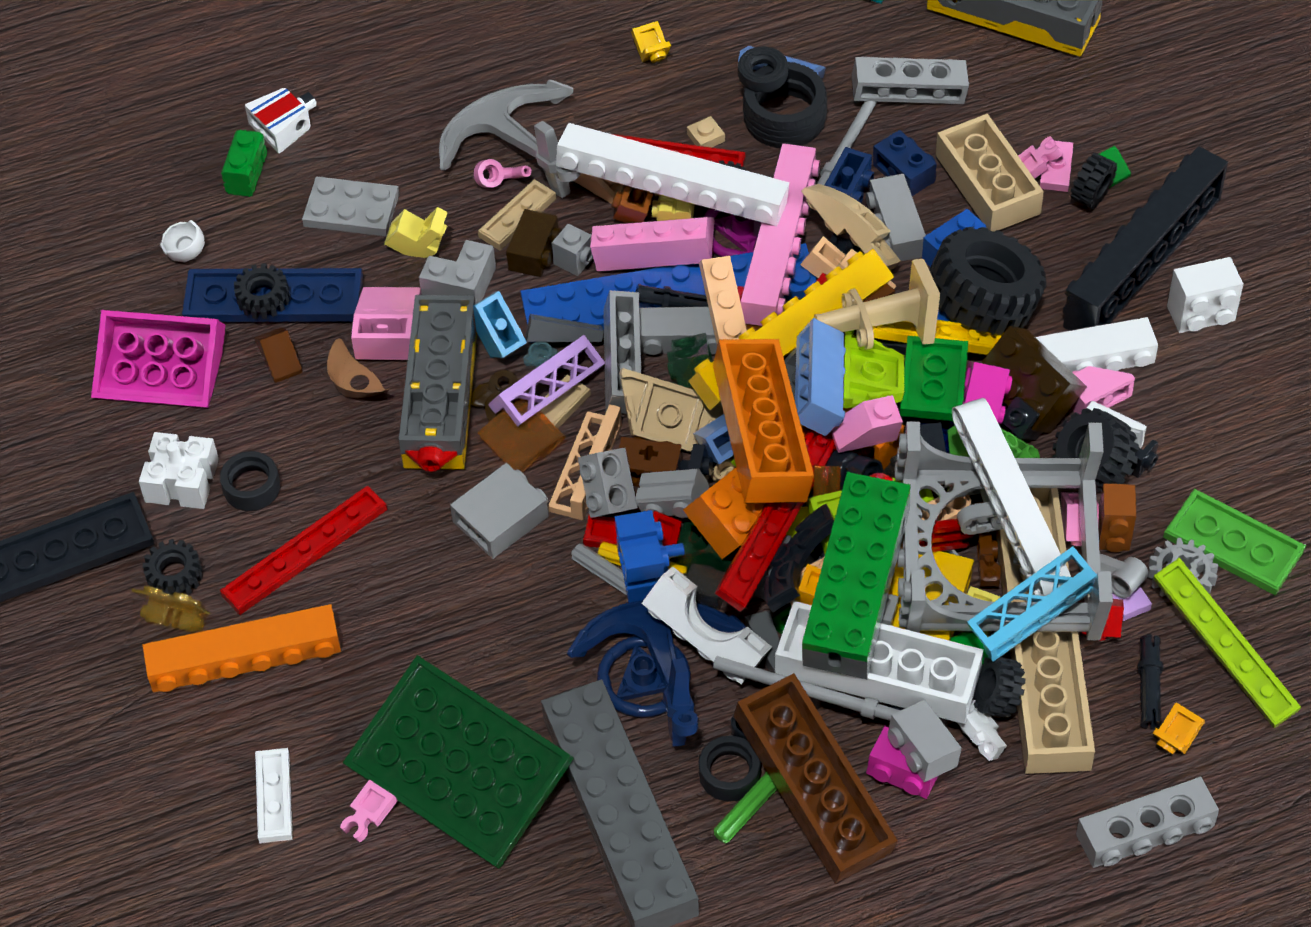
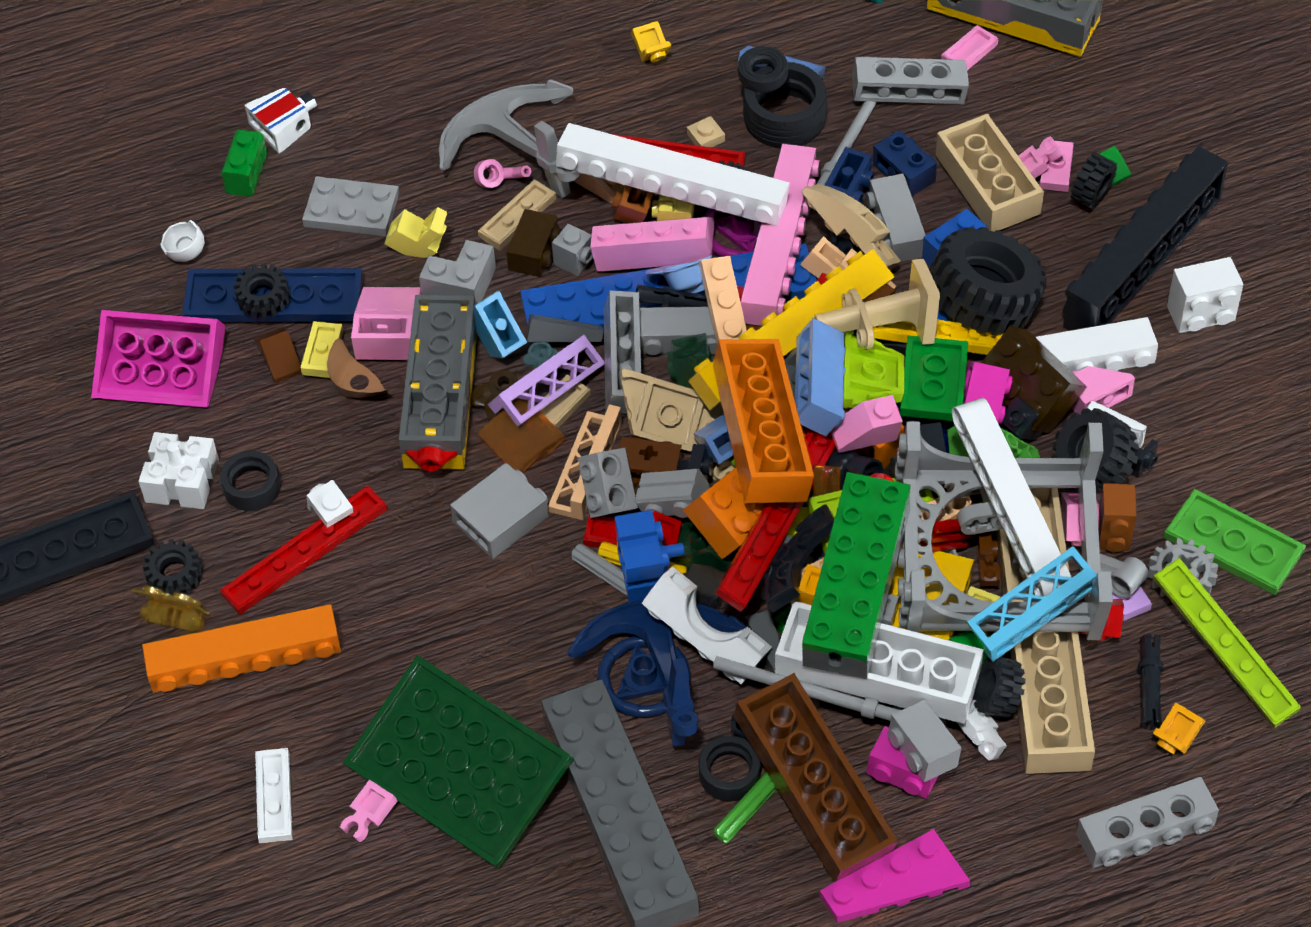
(318, 348): none -> light yellow plate
(328, 503): none -> white bracket
(683, 276): none -> light blue piece
(905, 874): none -> dark pink wing
(972, 46): none -> bright pink tile

